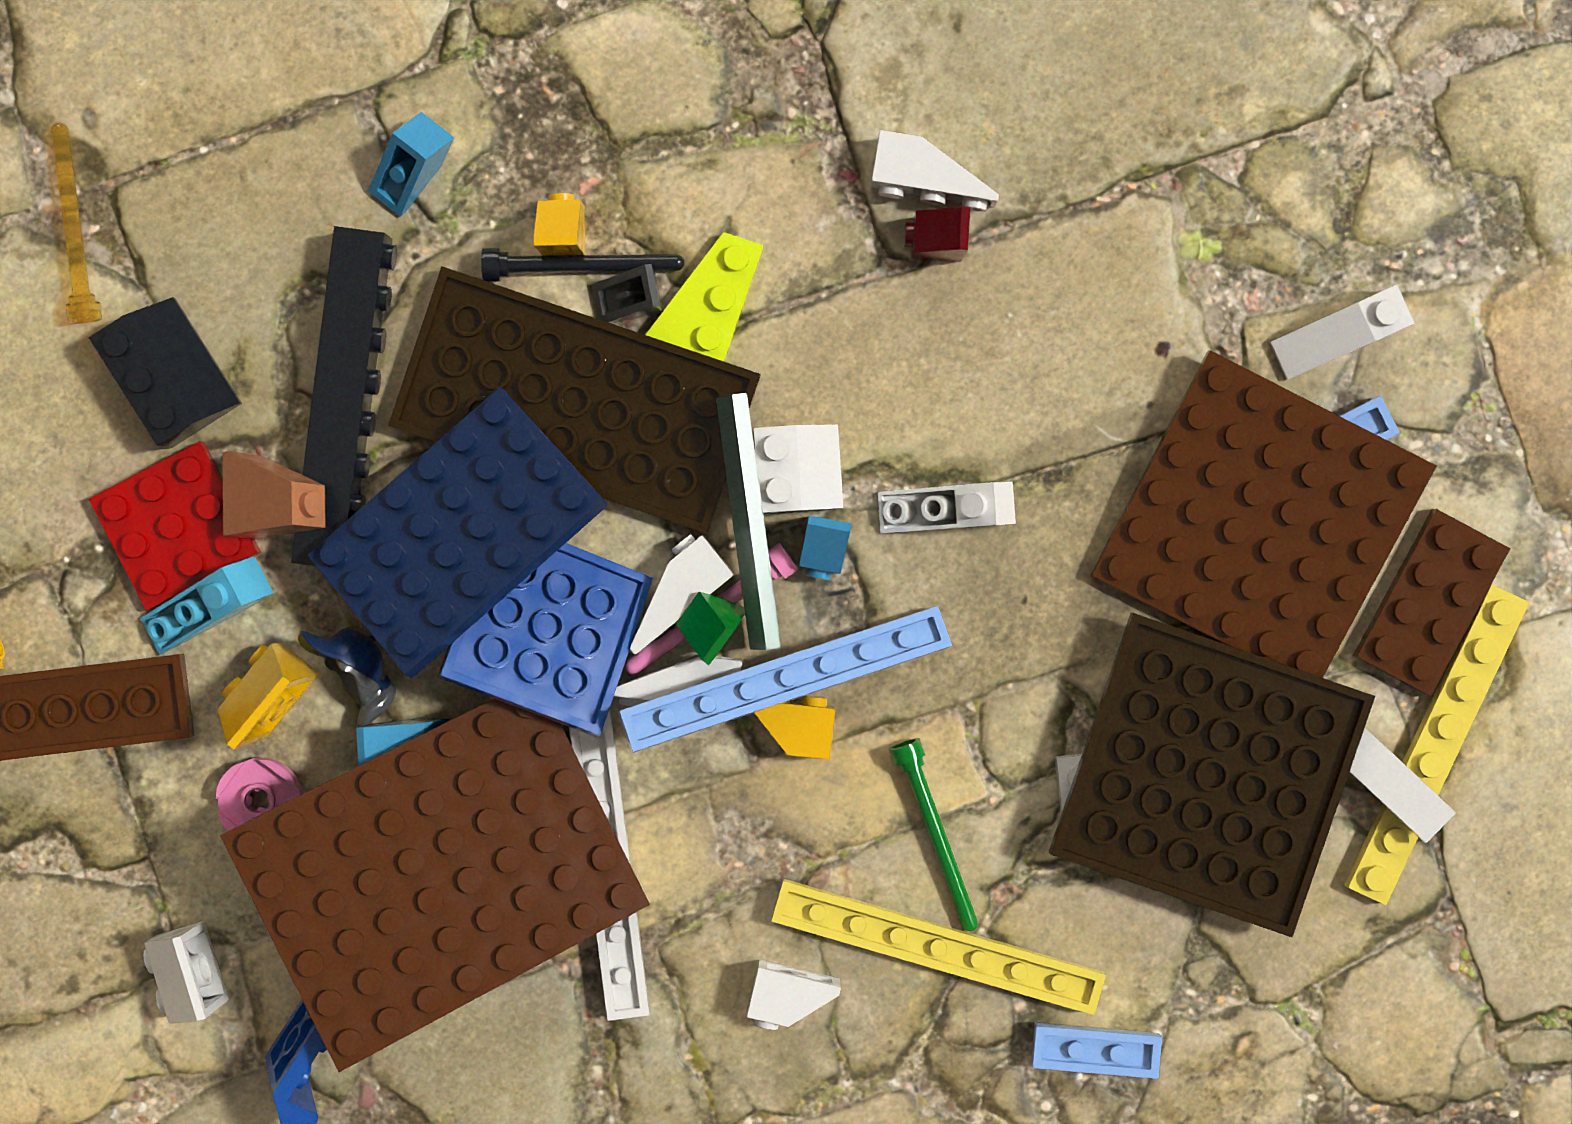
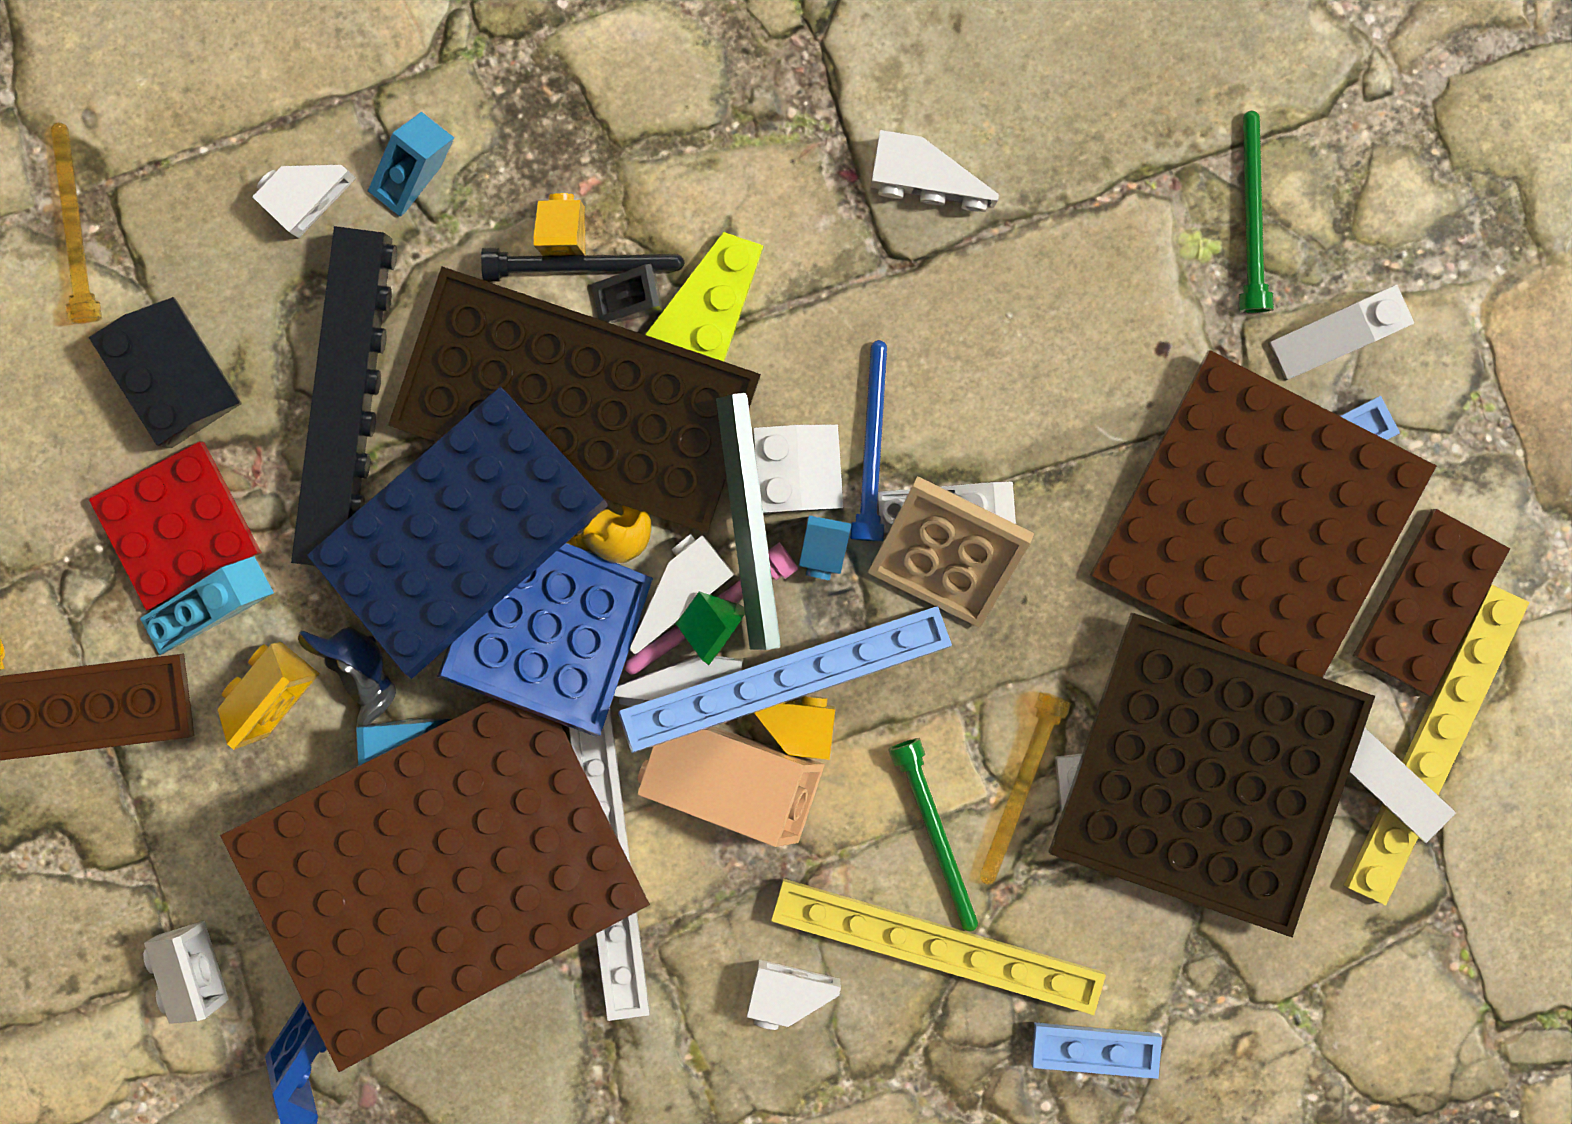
(256, 775): bright pink plate -> none
(268, 498): nougat slope -> none
(301, 193): none -> white slope
(616, 536): none -> yellow hair
(733, 784): none -> light nougat slope
(868, 523): none -> blue piece
(939, 234): dark red slope -> none
(950, 552): none -> tan plate
(1049, 712): none -> clear yellow piece
(1255, 294): none -> green piece

